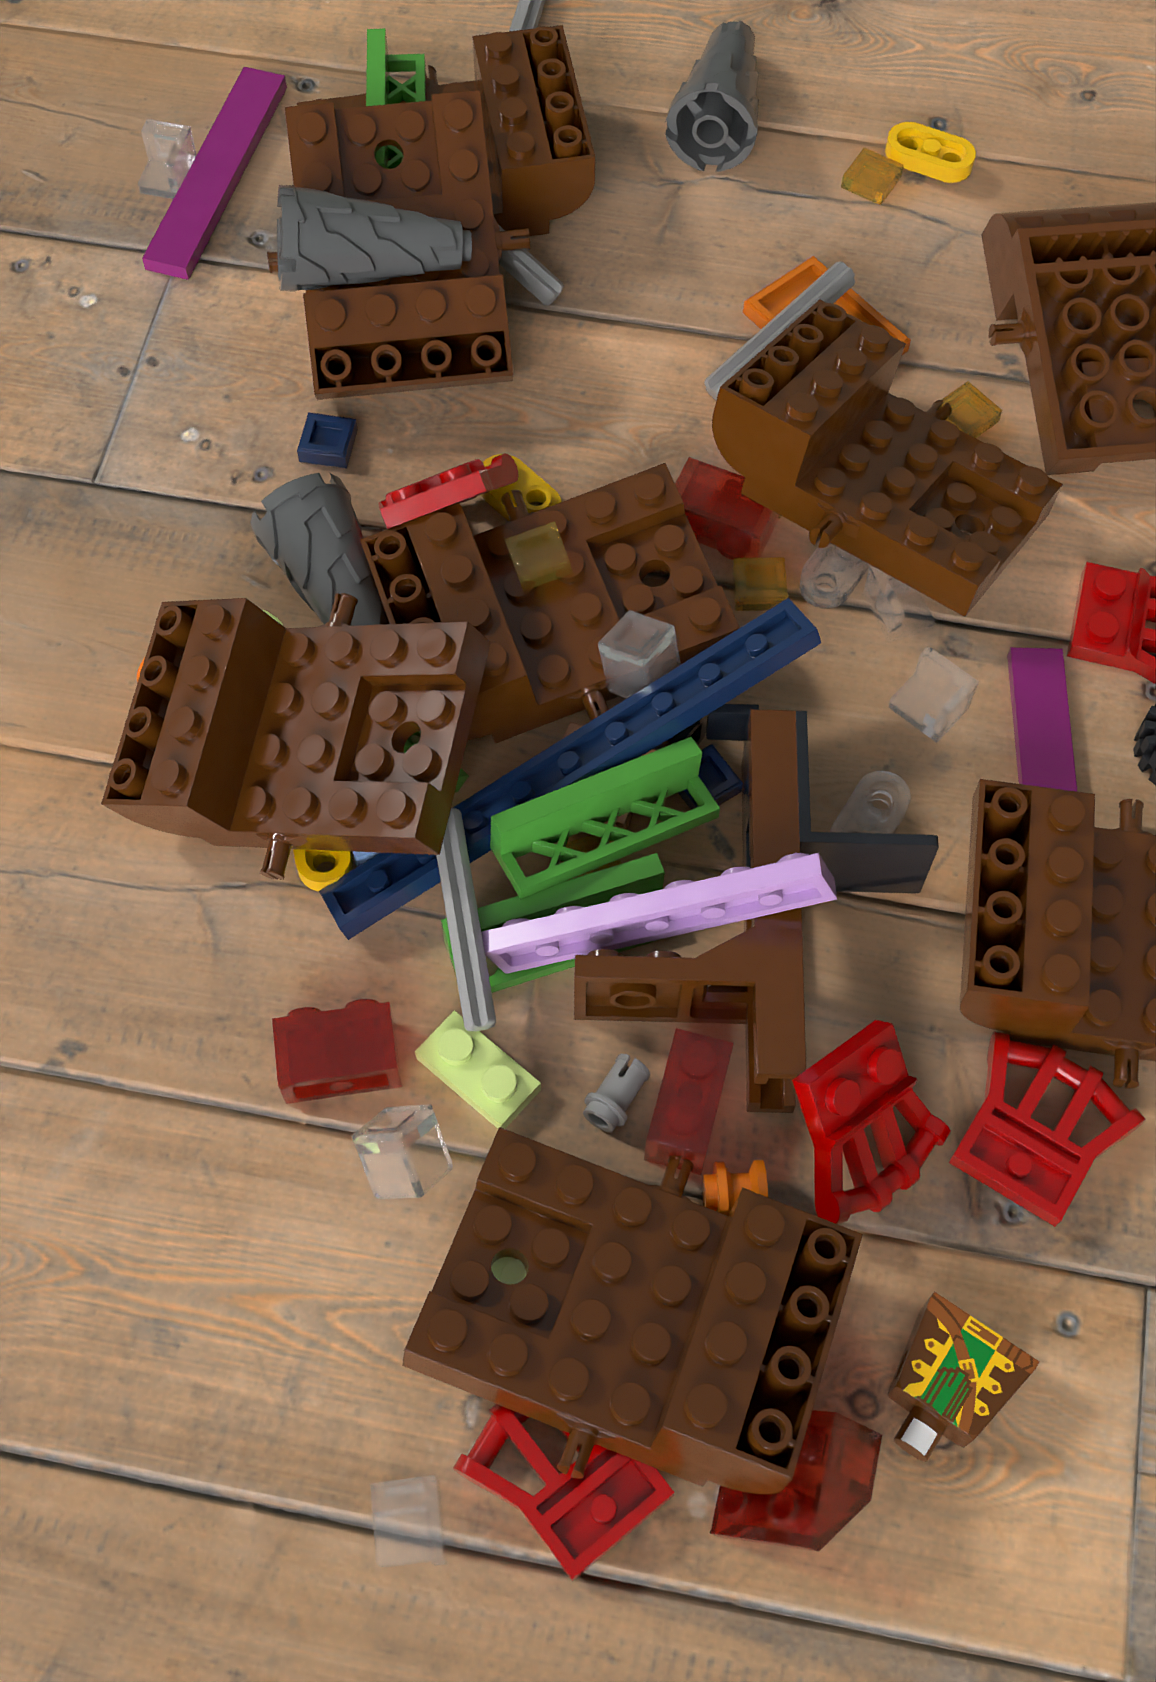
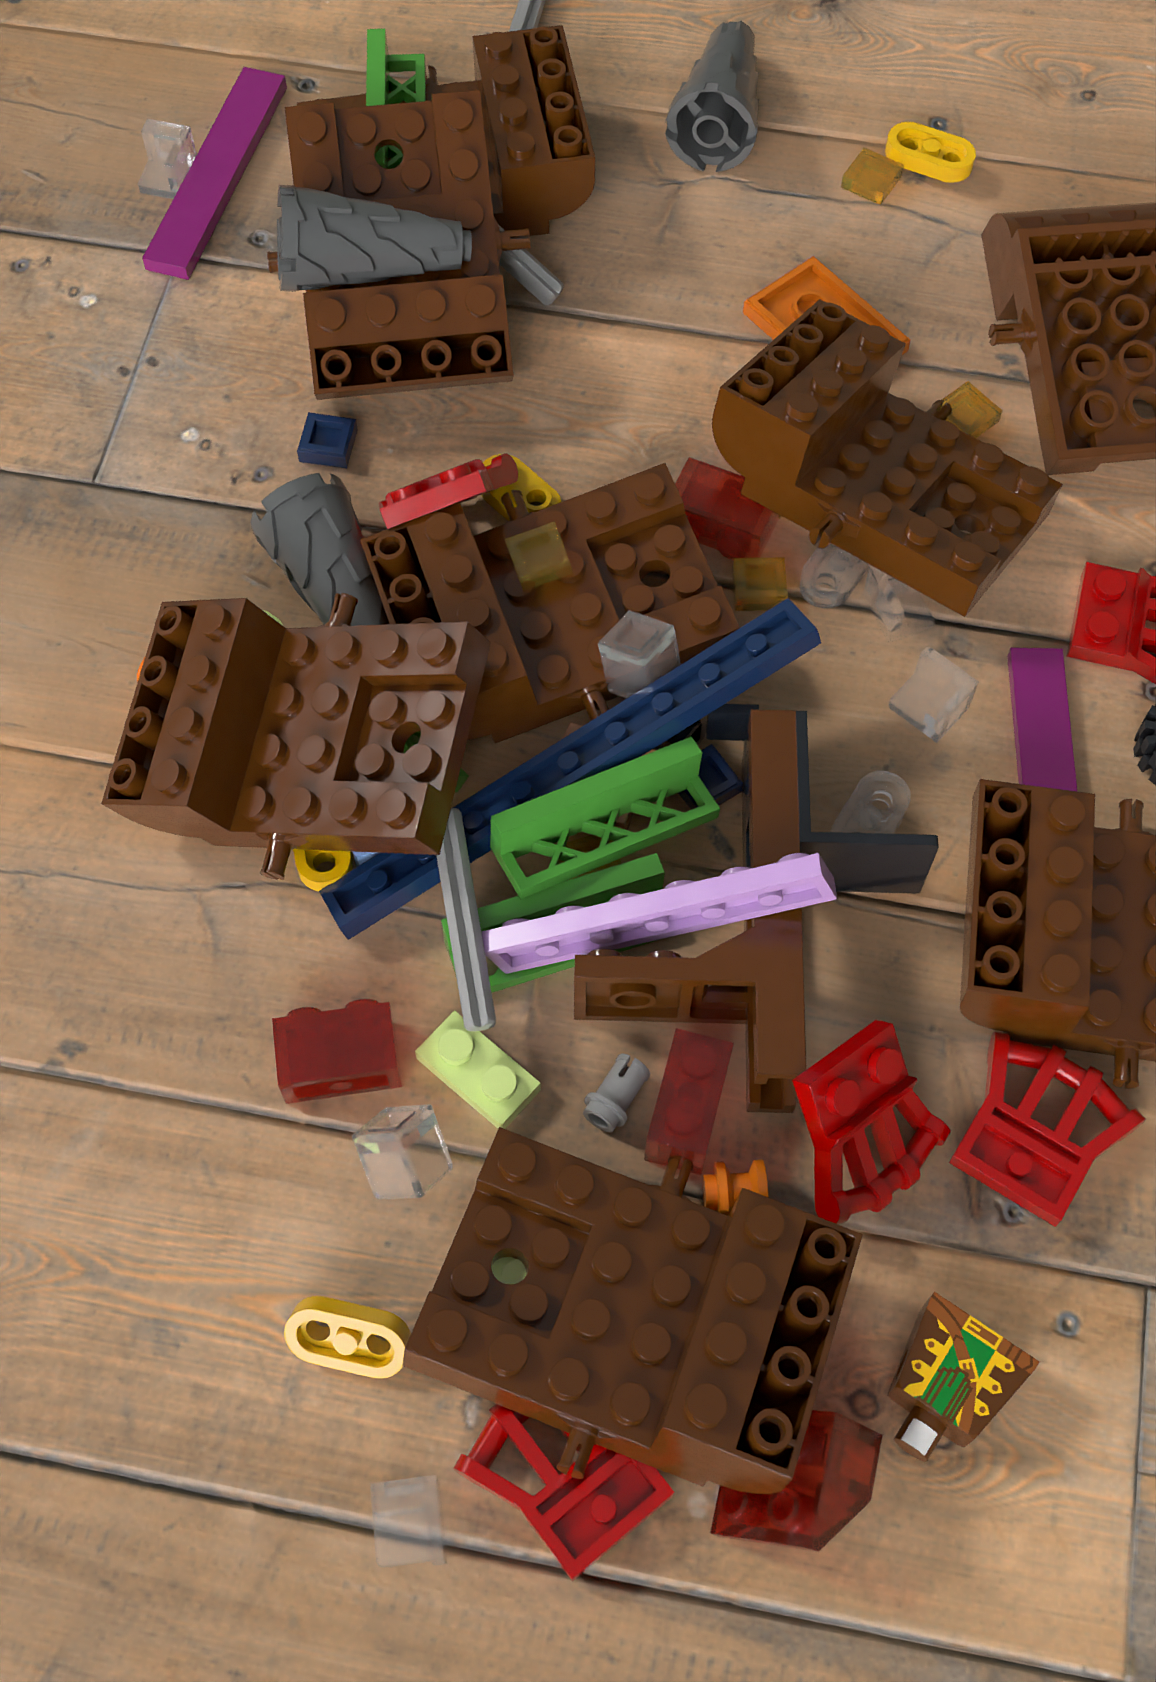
(350, 1339): none -> yellow plate
(827, 287): light grey axle -> none

